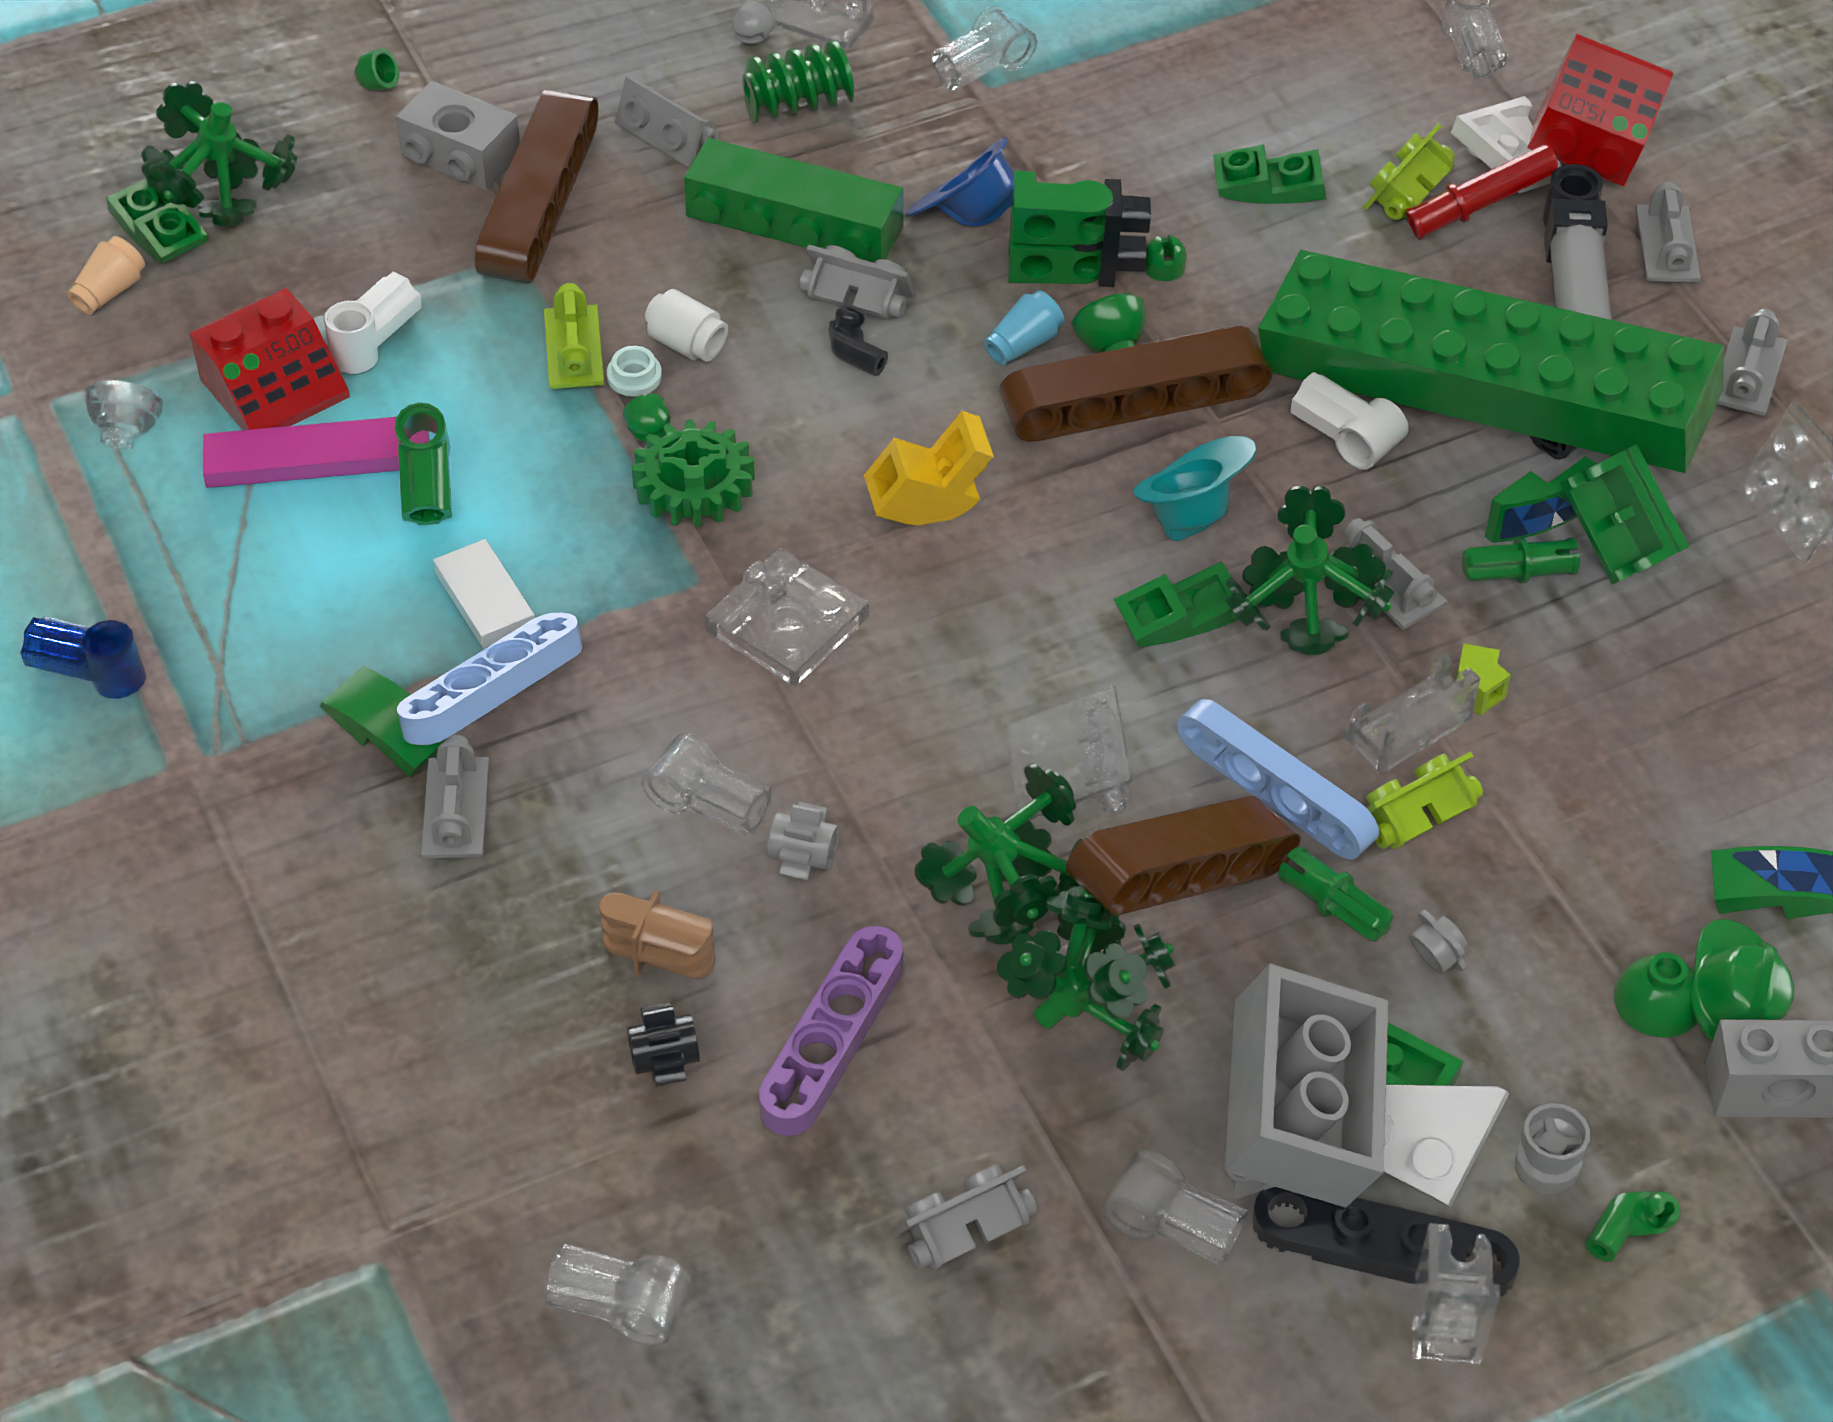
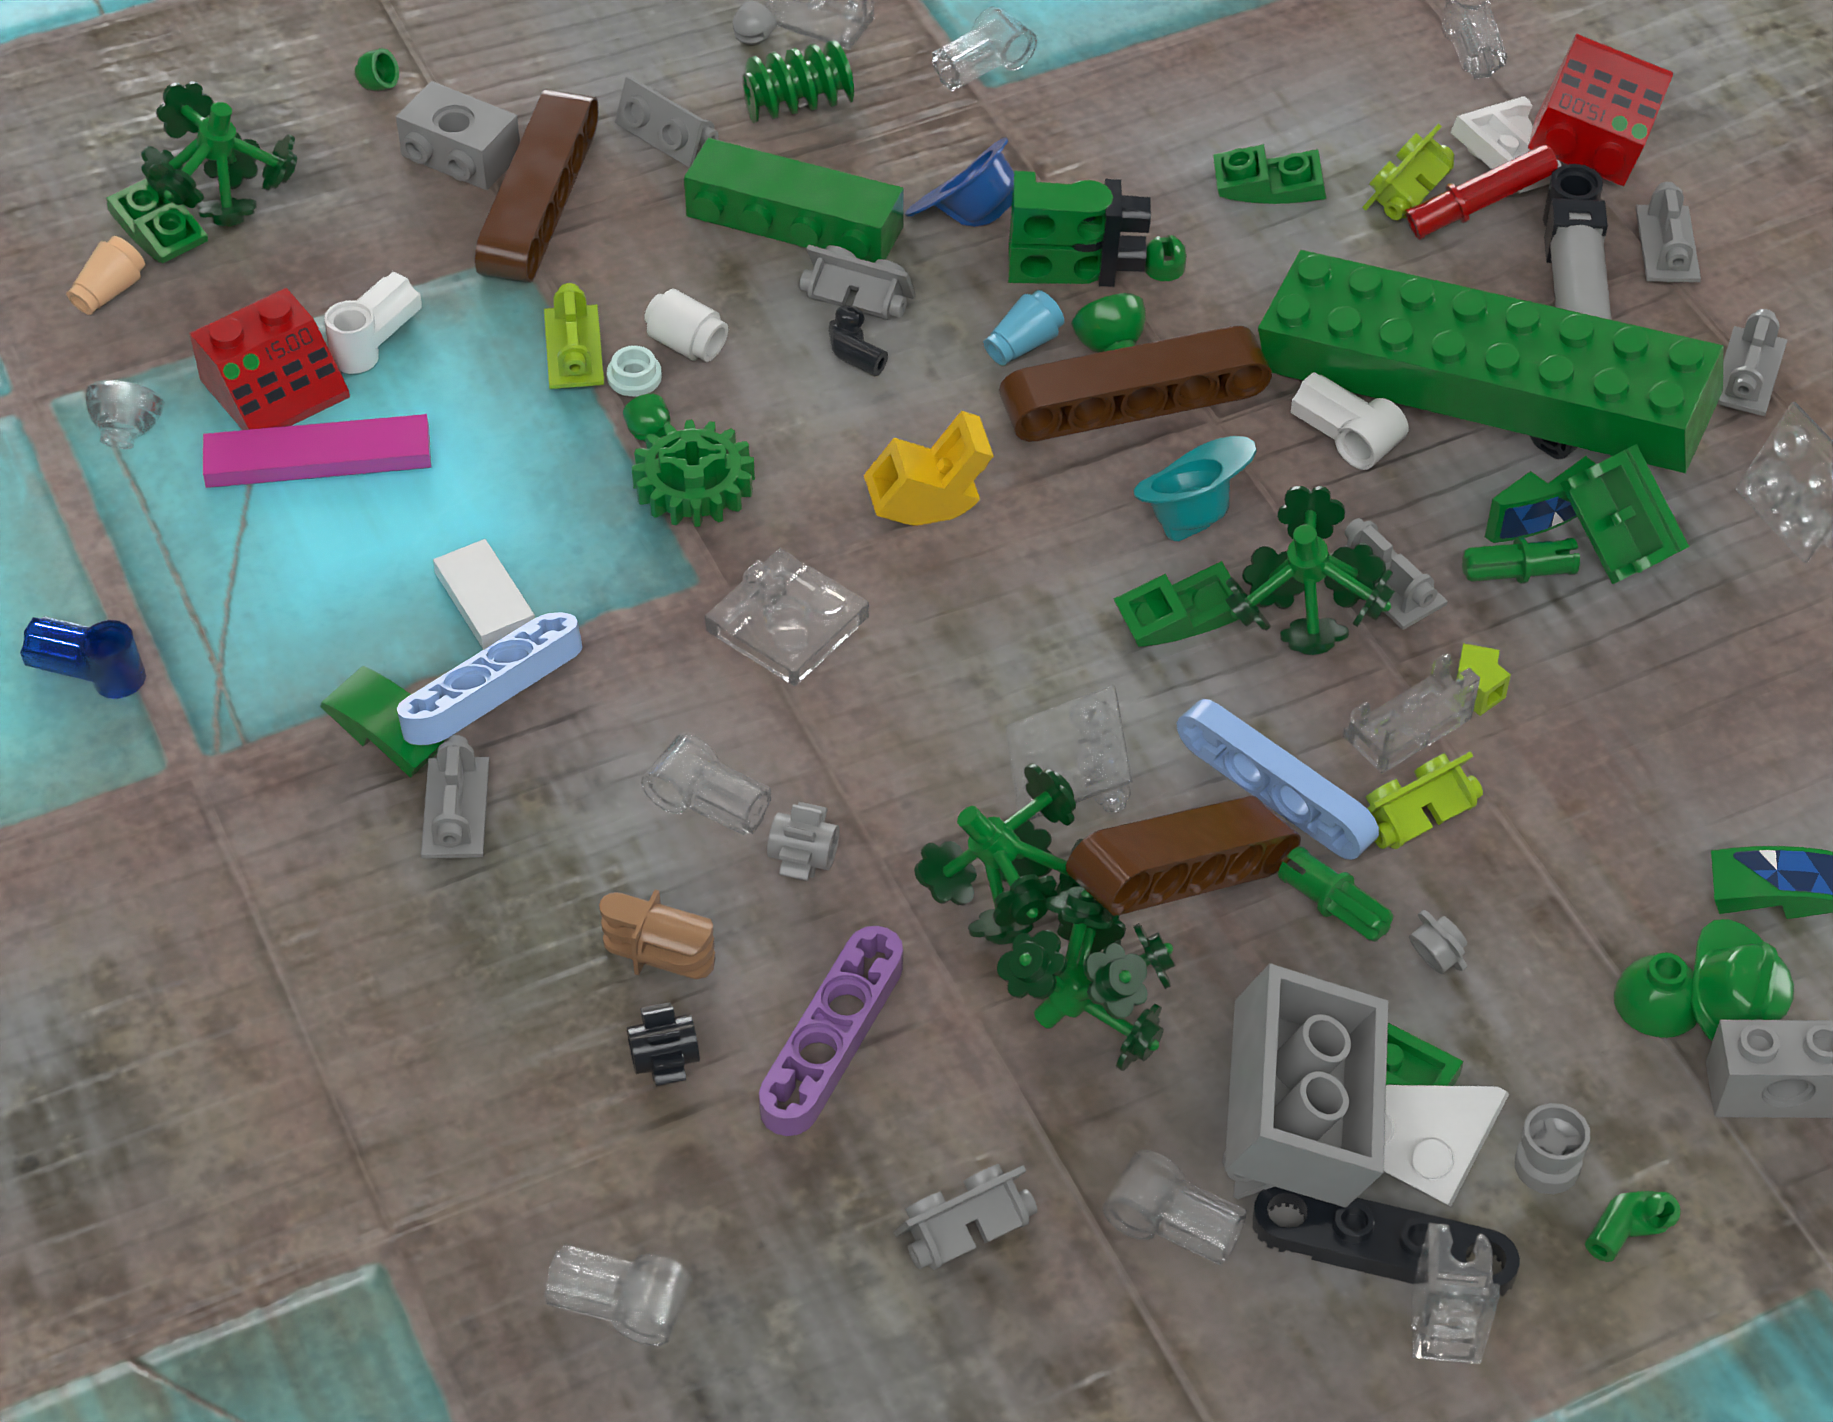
(423, 466): green piece -> none

